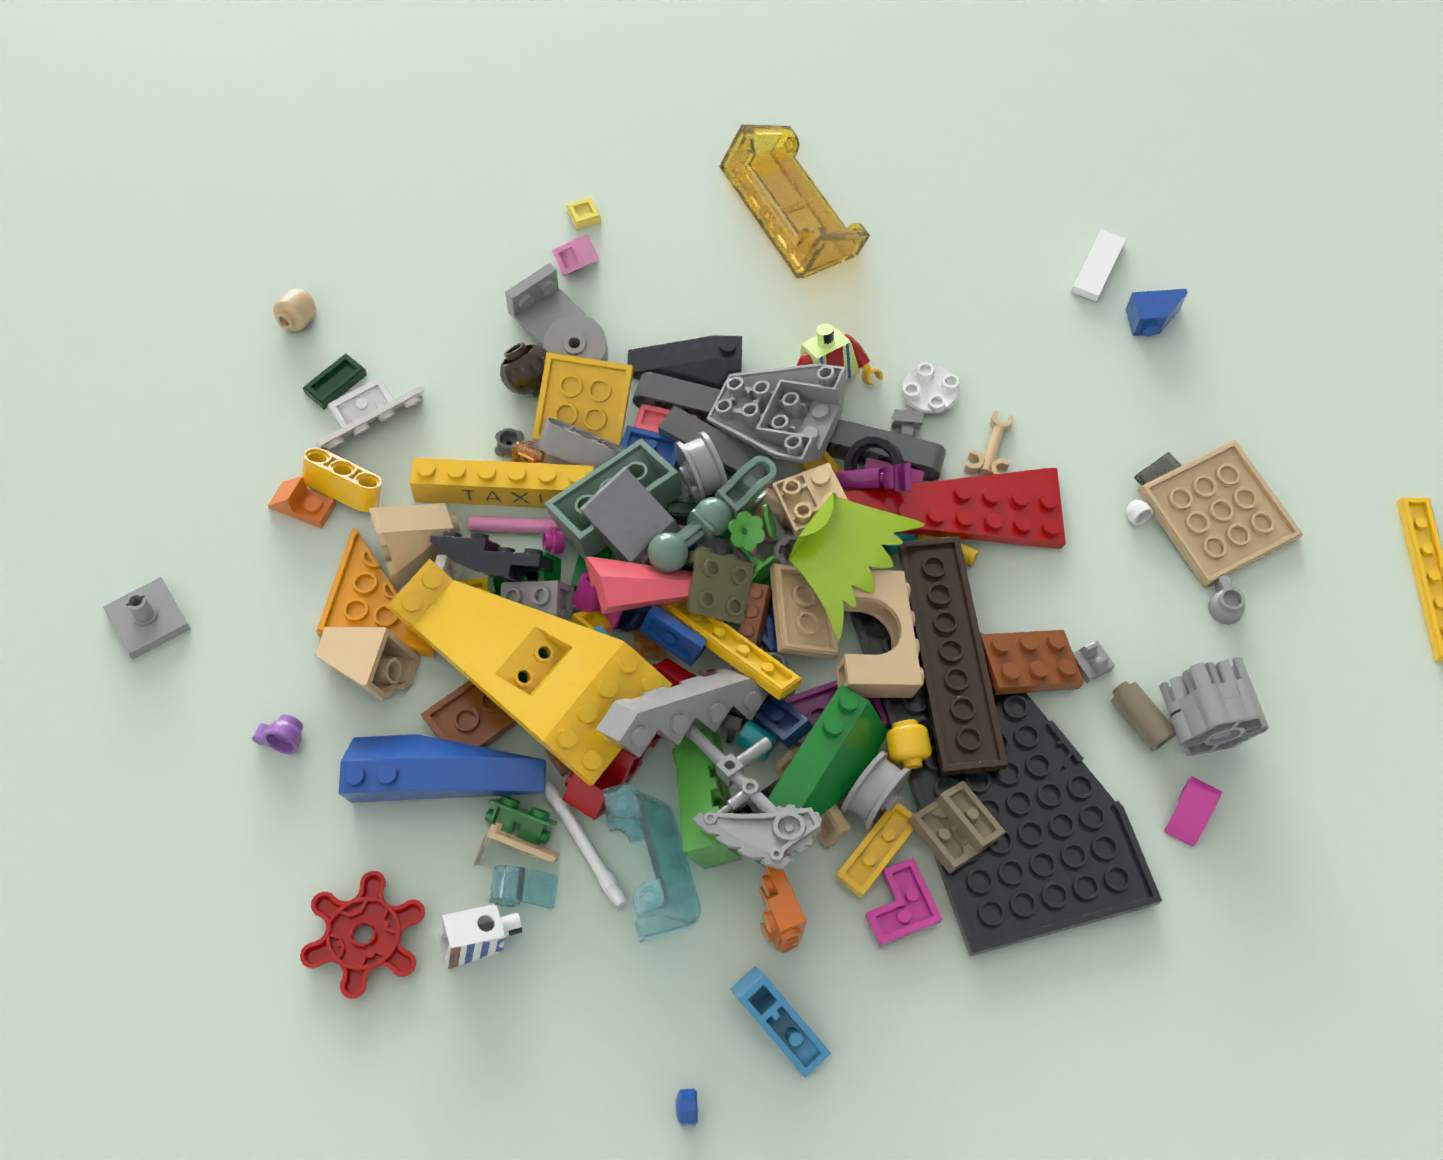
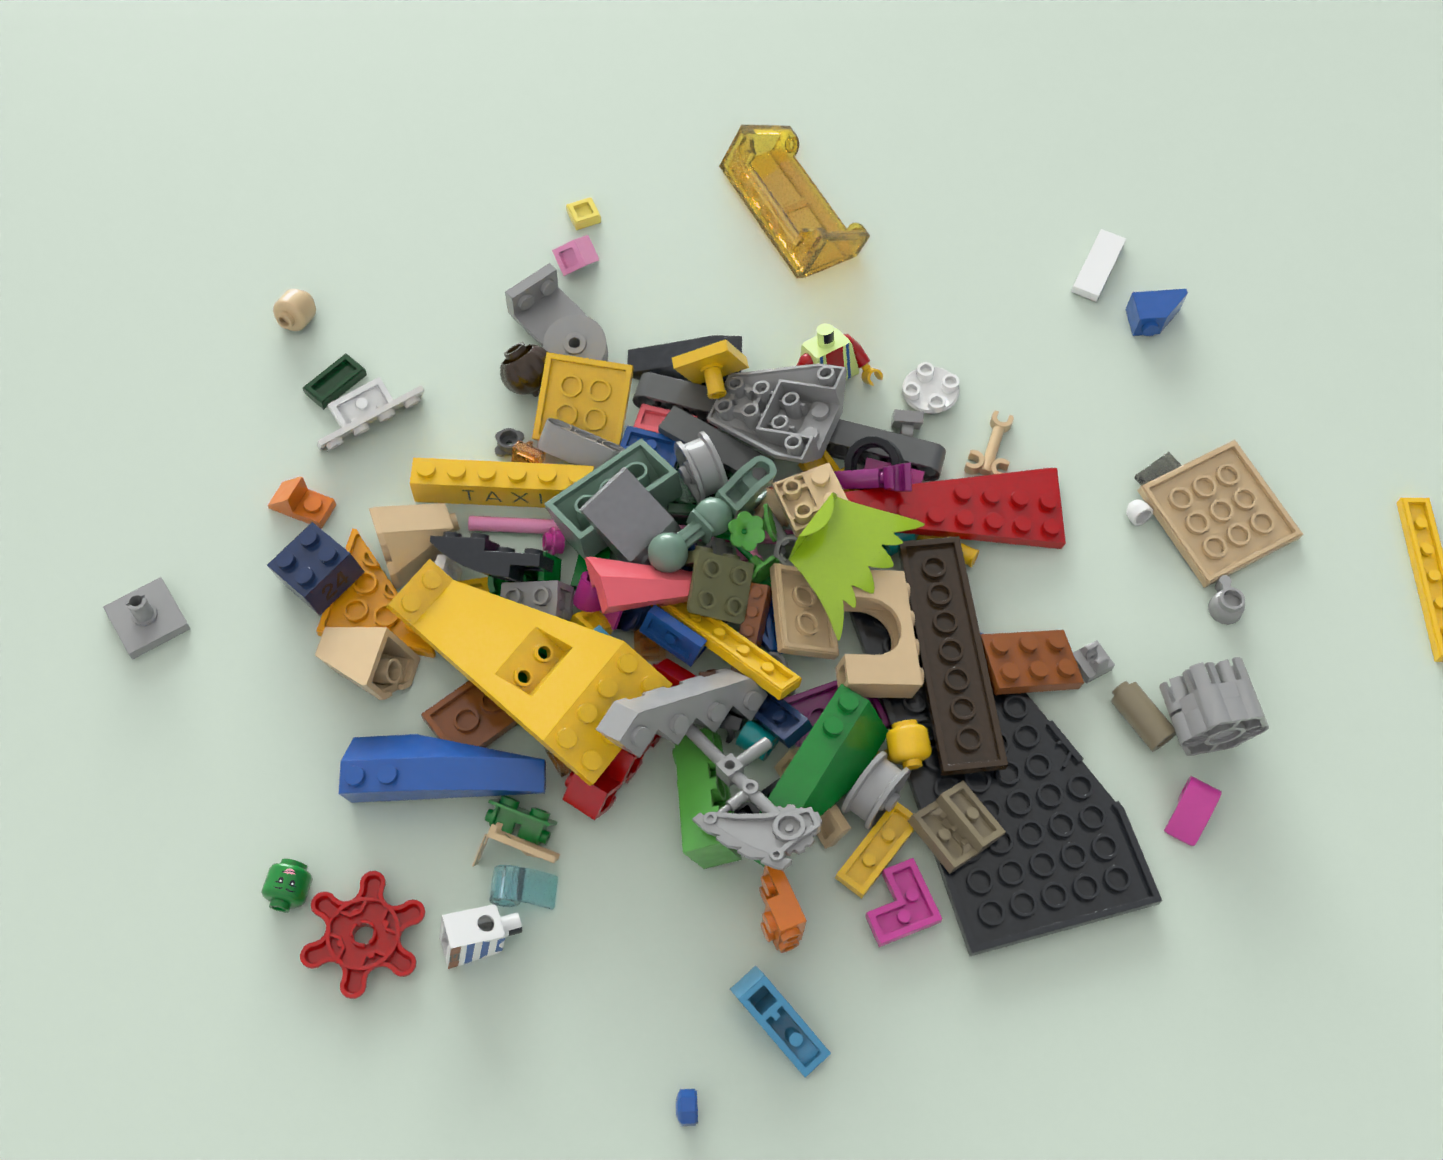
(280, 735): medium lavender piece -> none
(287, 885): none -> green head
(316, 568): none -> dark blue brick
(341, 479): yellow beam -> none
(605, 877): white piece -> none
(671, 899): clear light blue windscreen -> none
(710, 365): none -> yellow tile

